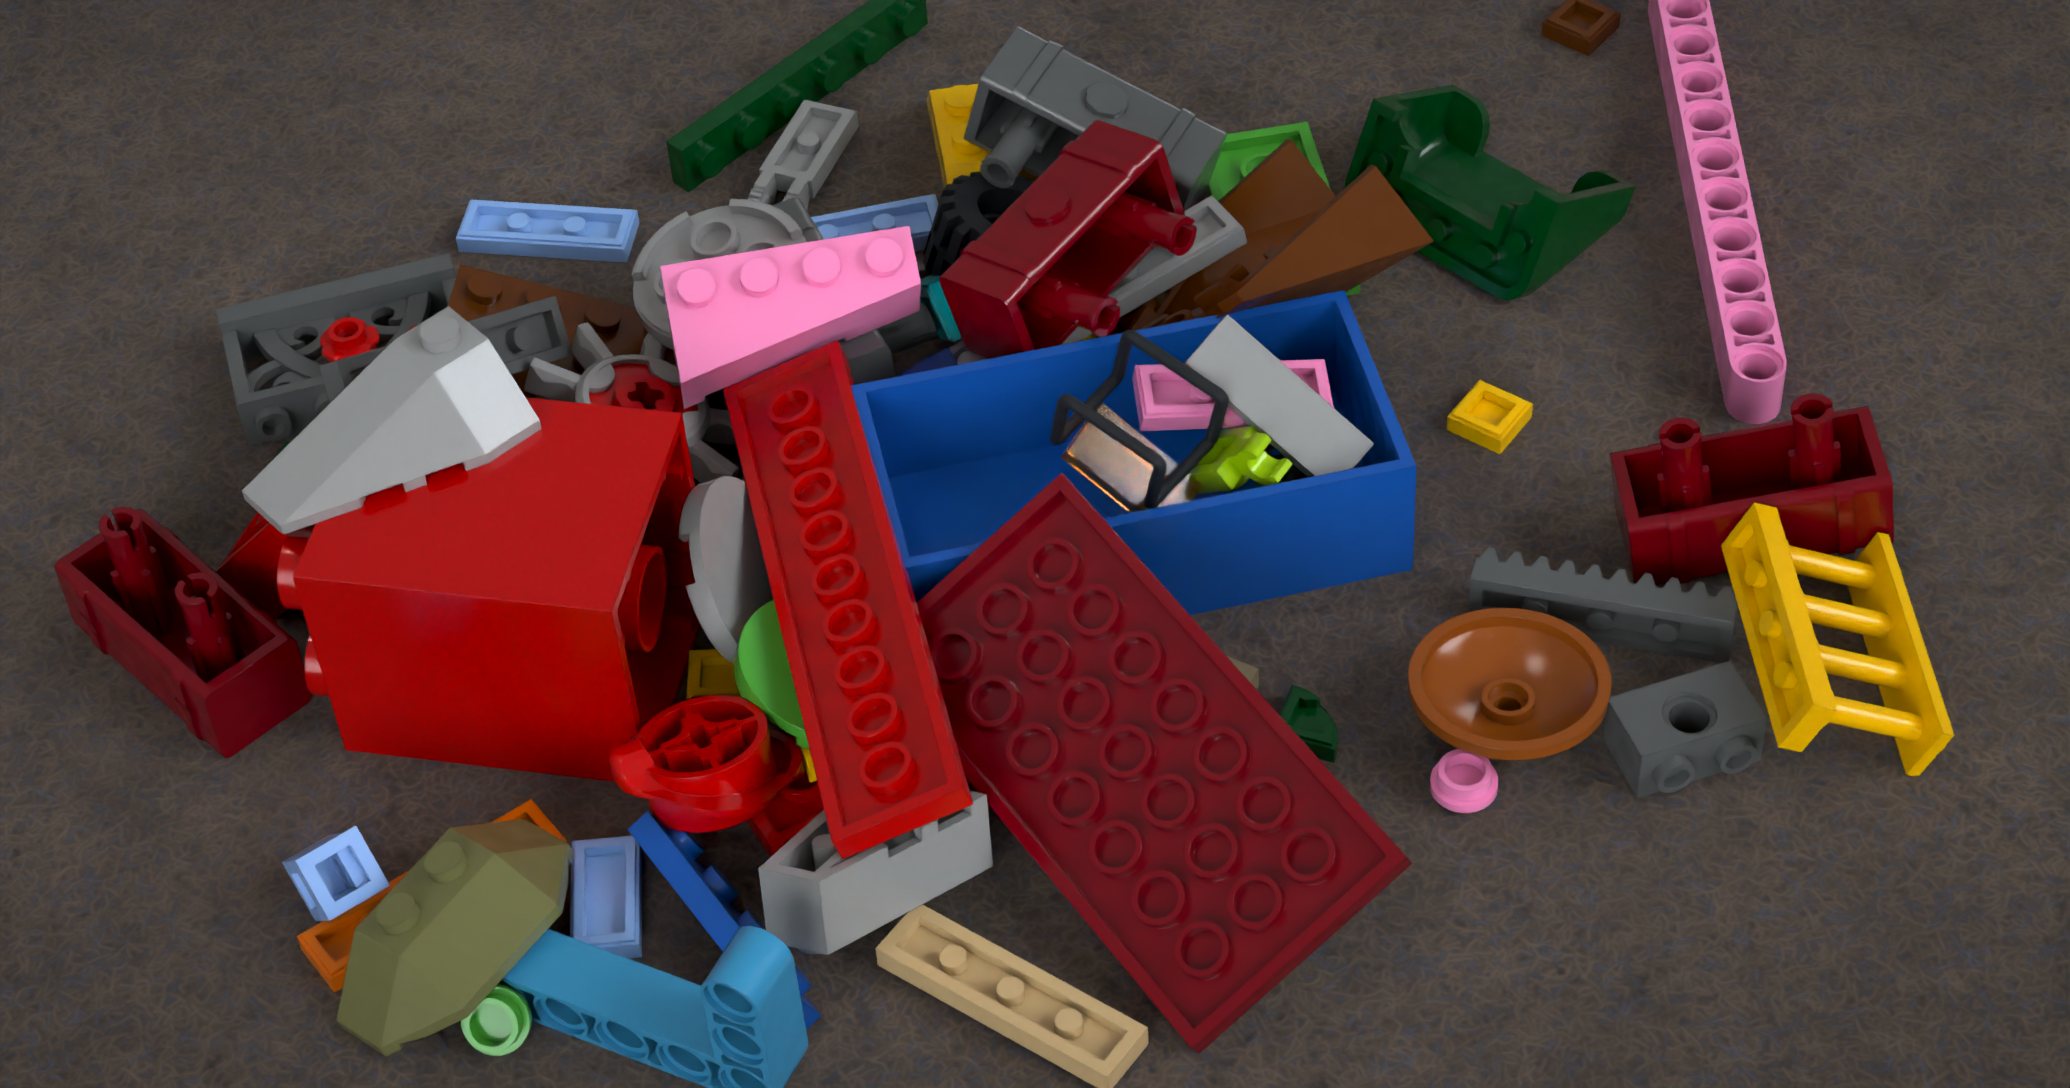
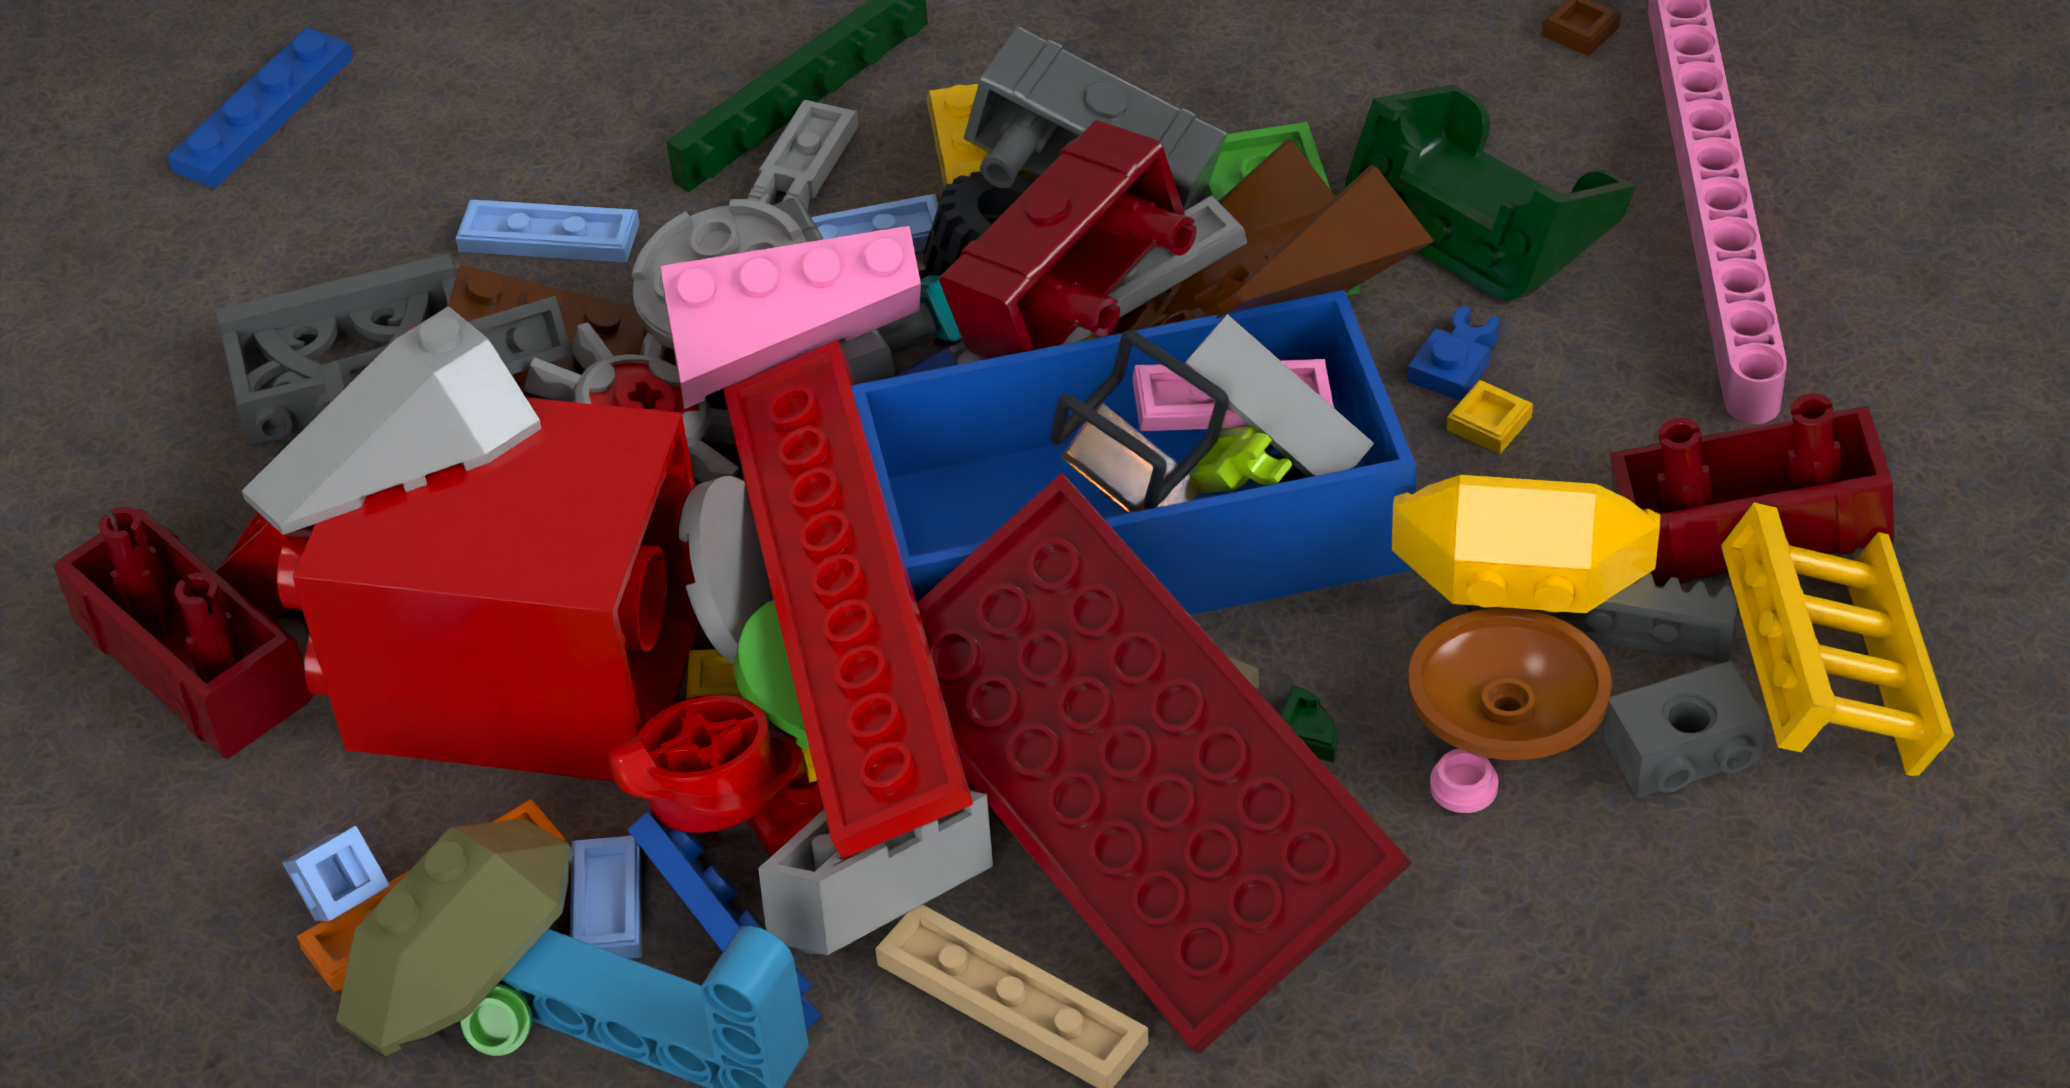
(260, 107): none -> blue plate
(348, 338): red plate -> none
(1454, 360): none -> blue plate
(1524, 542): none -> yellow wedge

